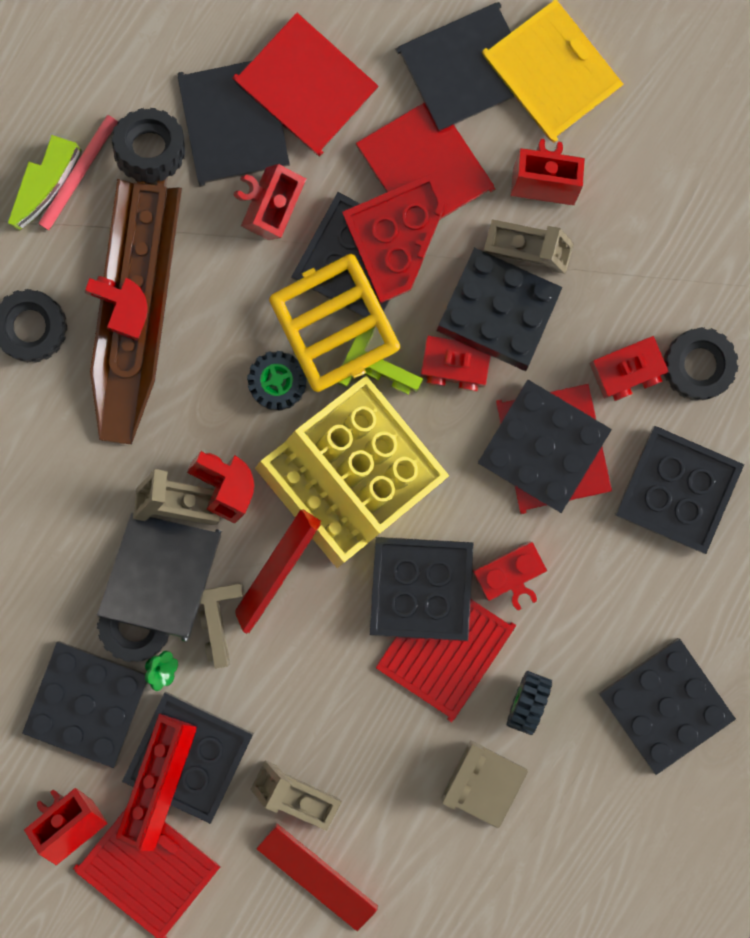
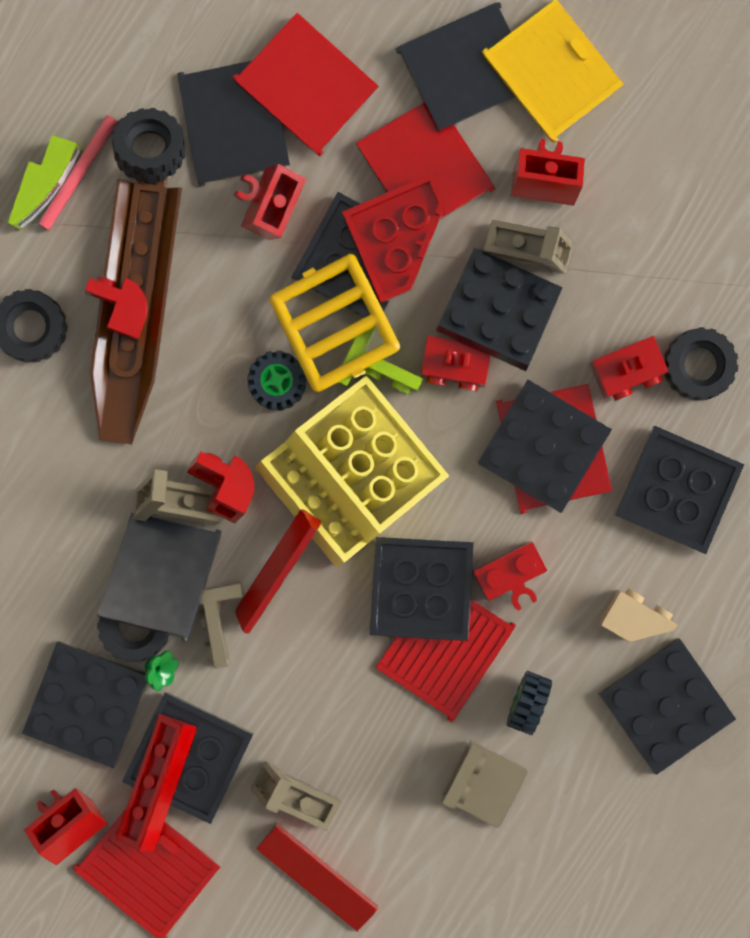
(634, 620): none -> tan slope

